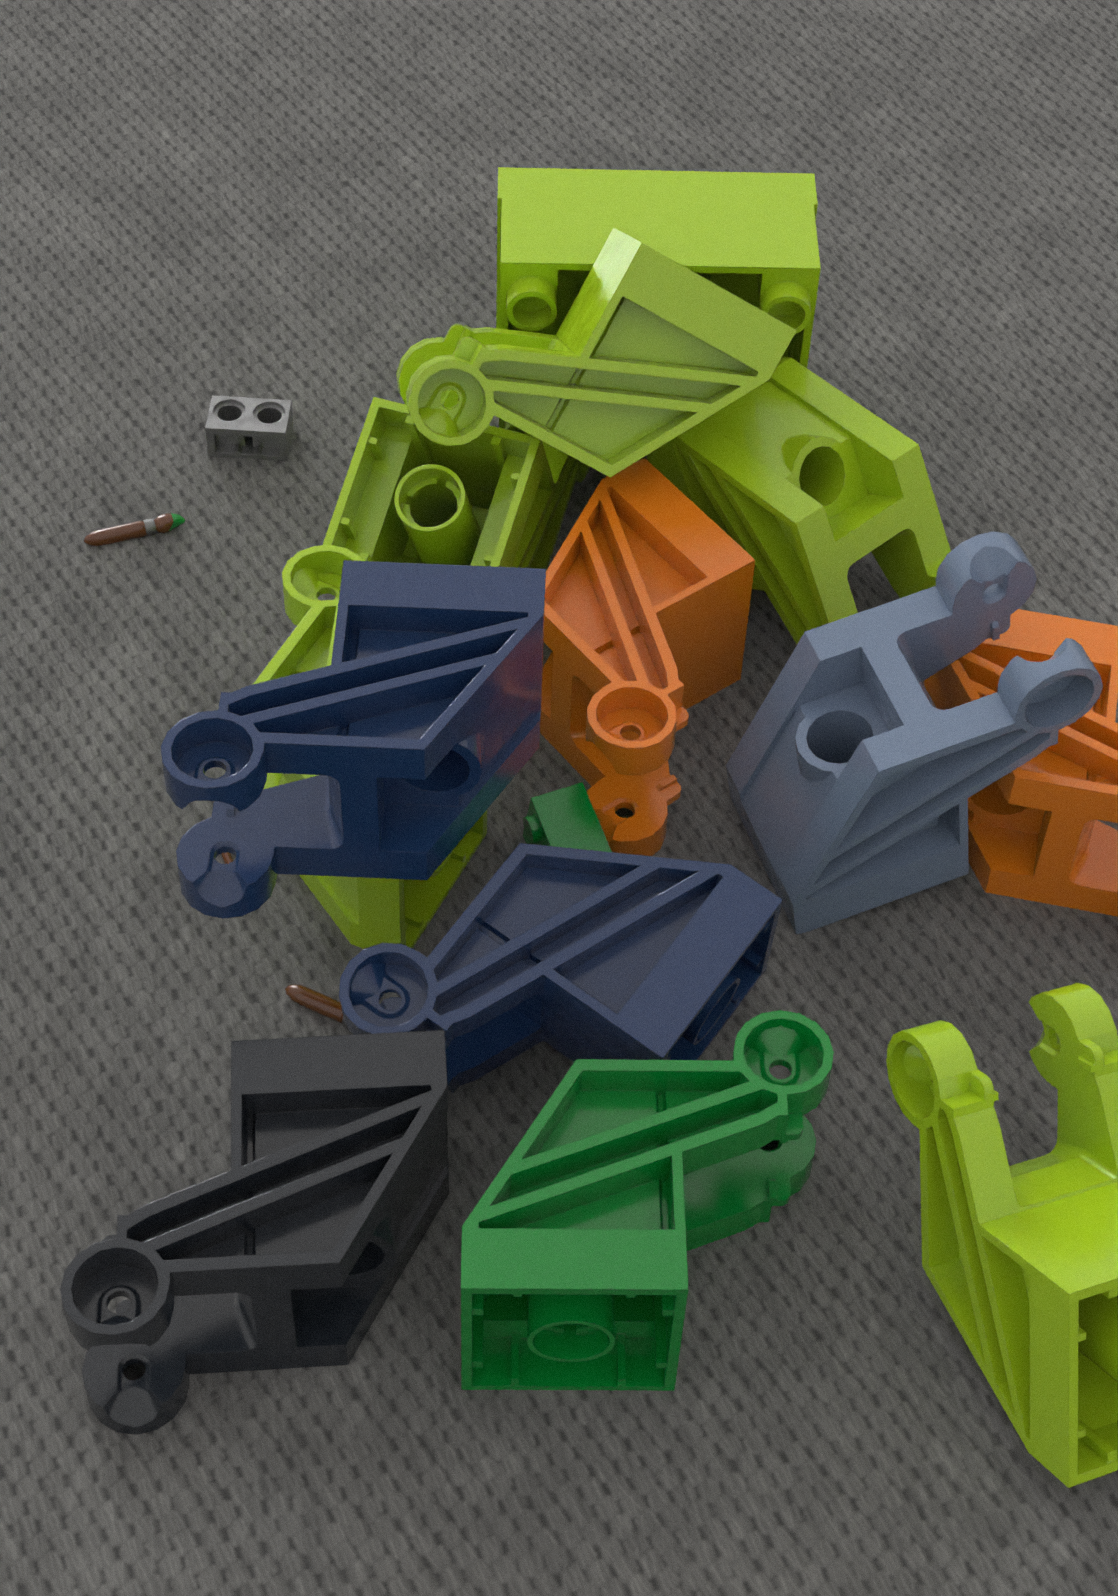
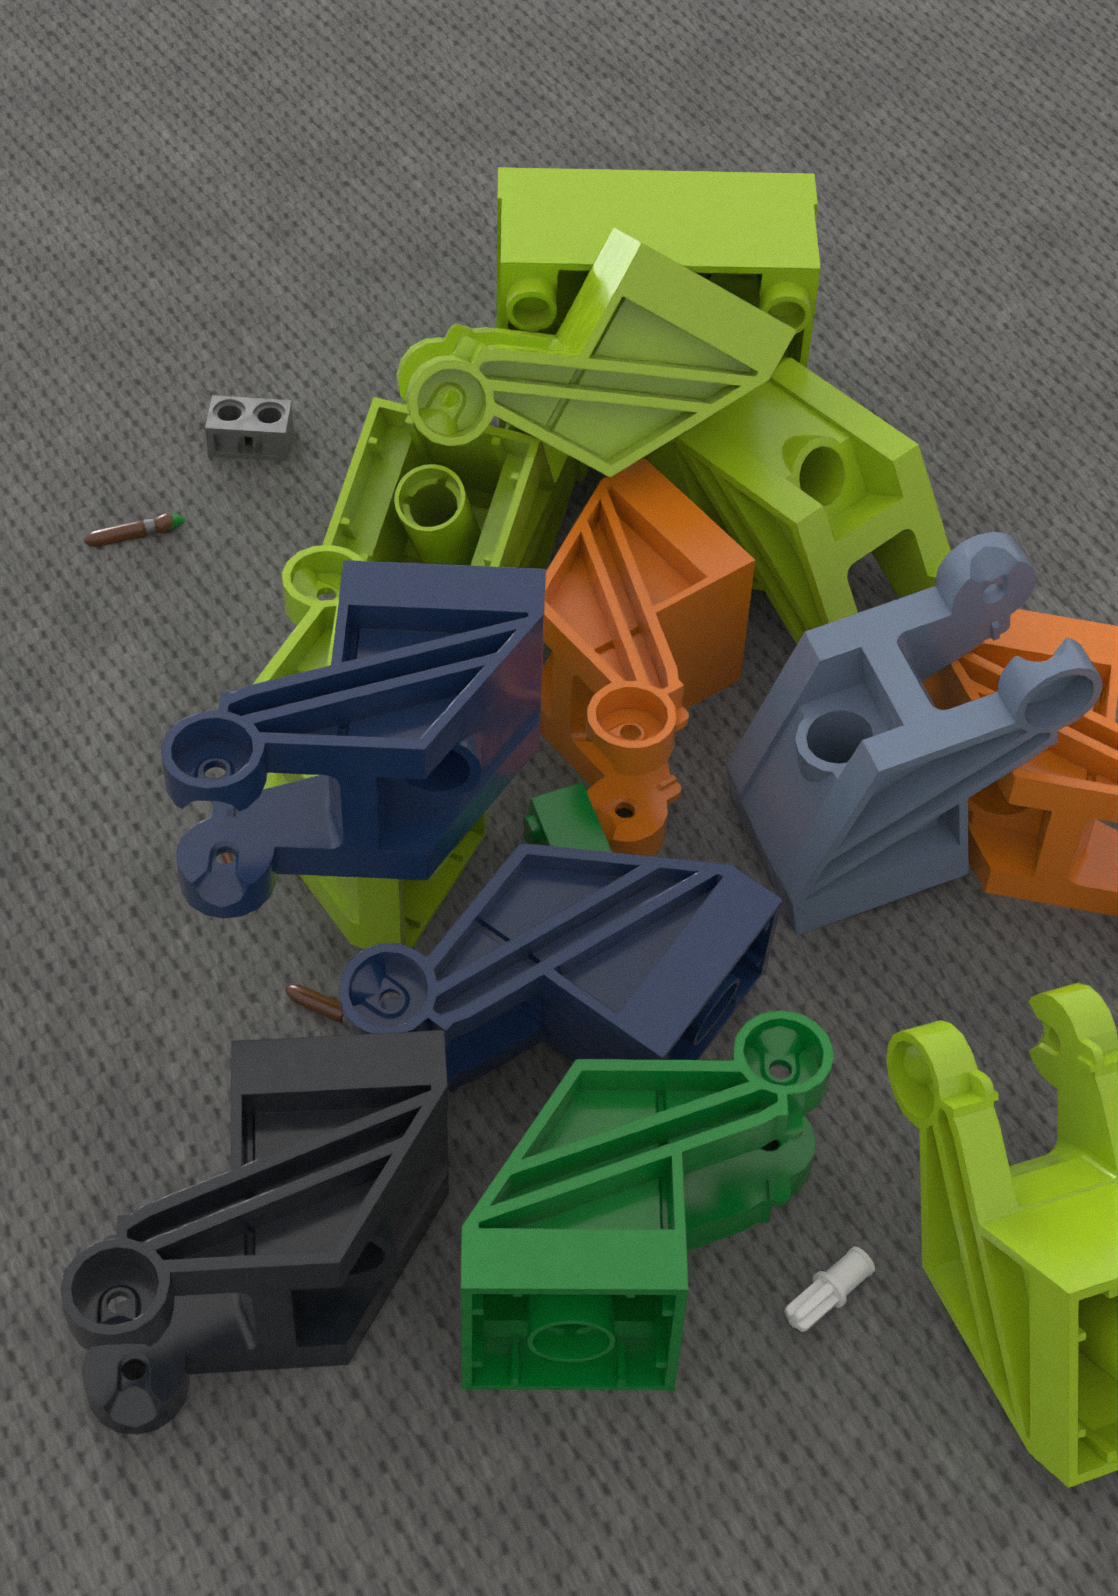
(829, 1289): none -> white axle

